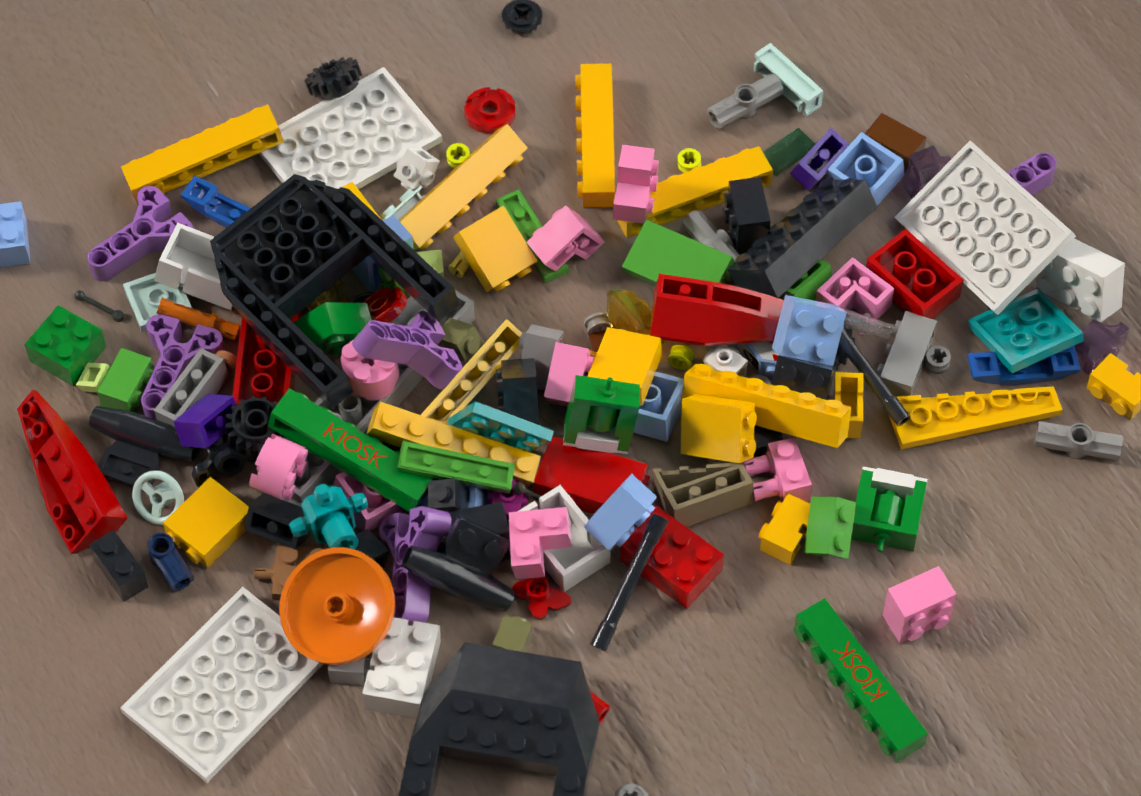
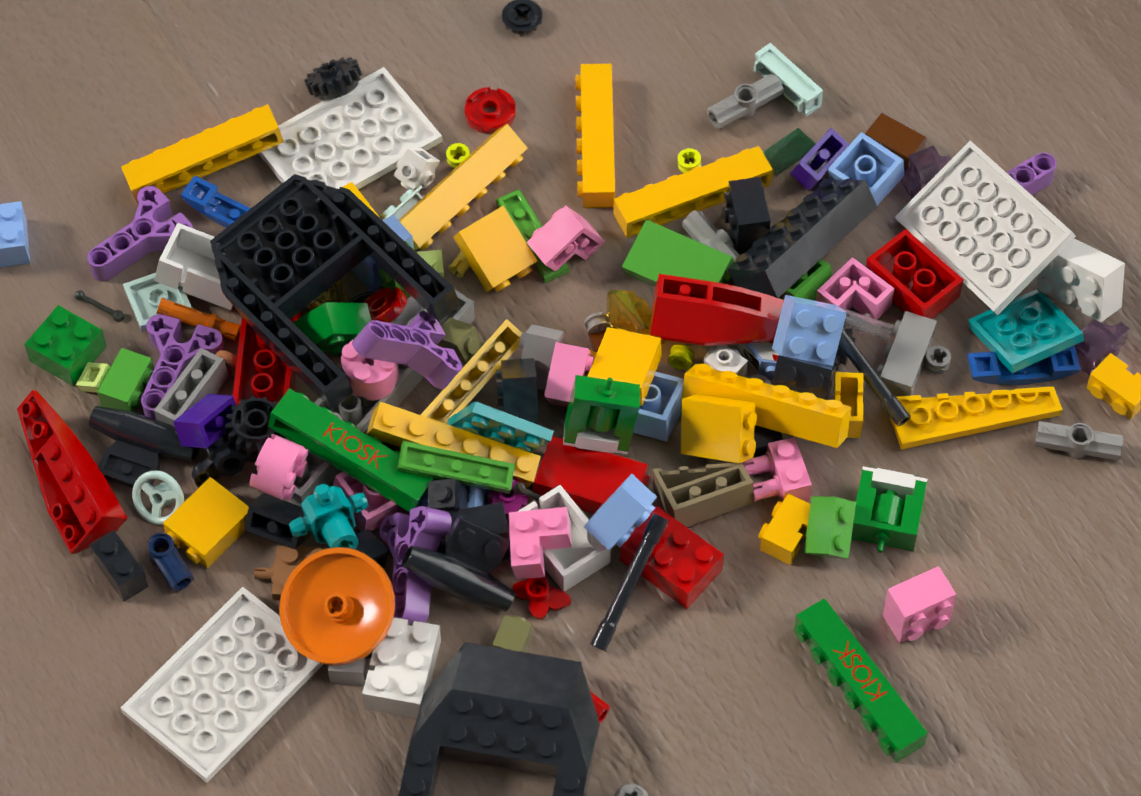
(635, 182): bright pink brick -> none

